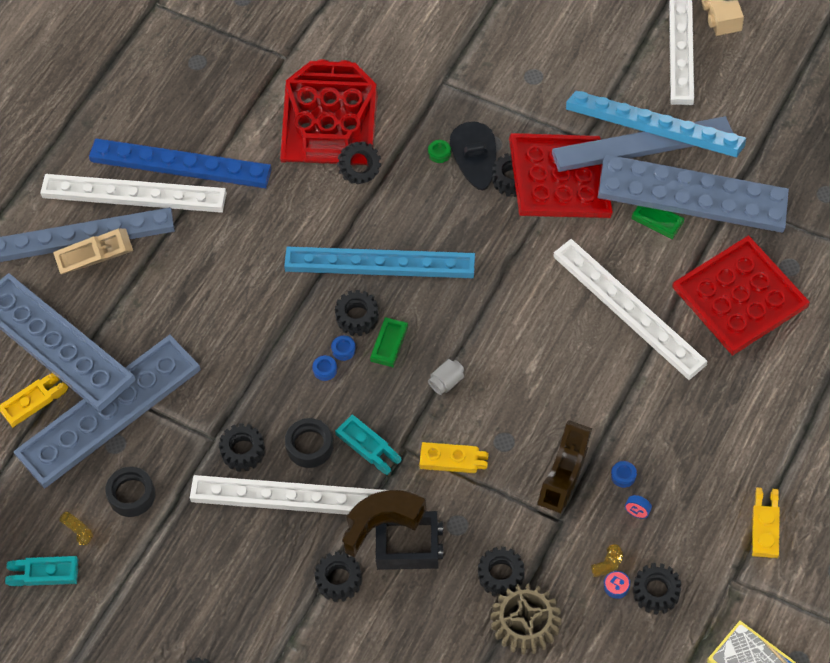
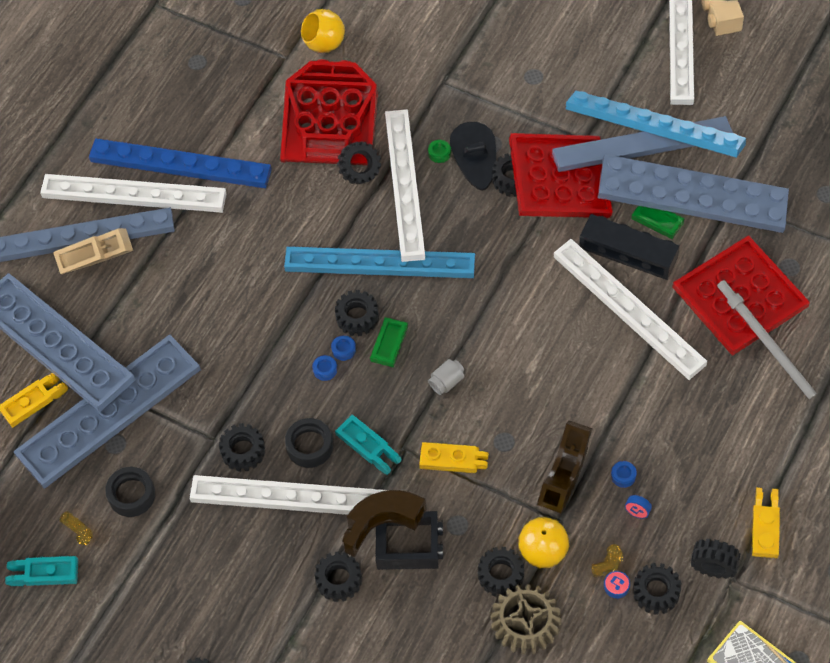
(322, 31): none -> yellow helmet
(405, 186): none -> white plate
(543, 542): none -> yellow helmet
(629, 246): none -> black brick
(715, 558): none -> black tyre
(737, 302): none -> light grey bar

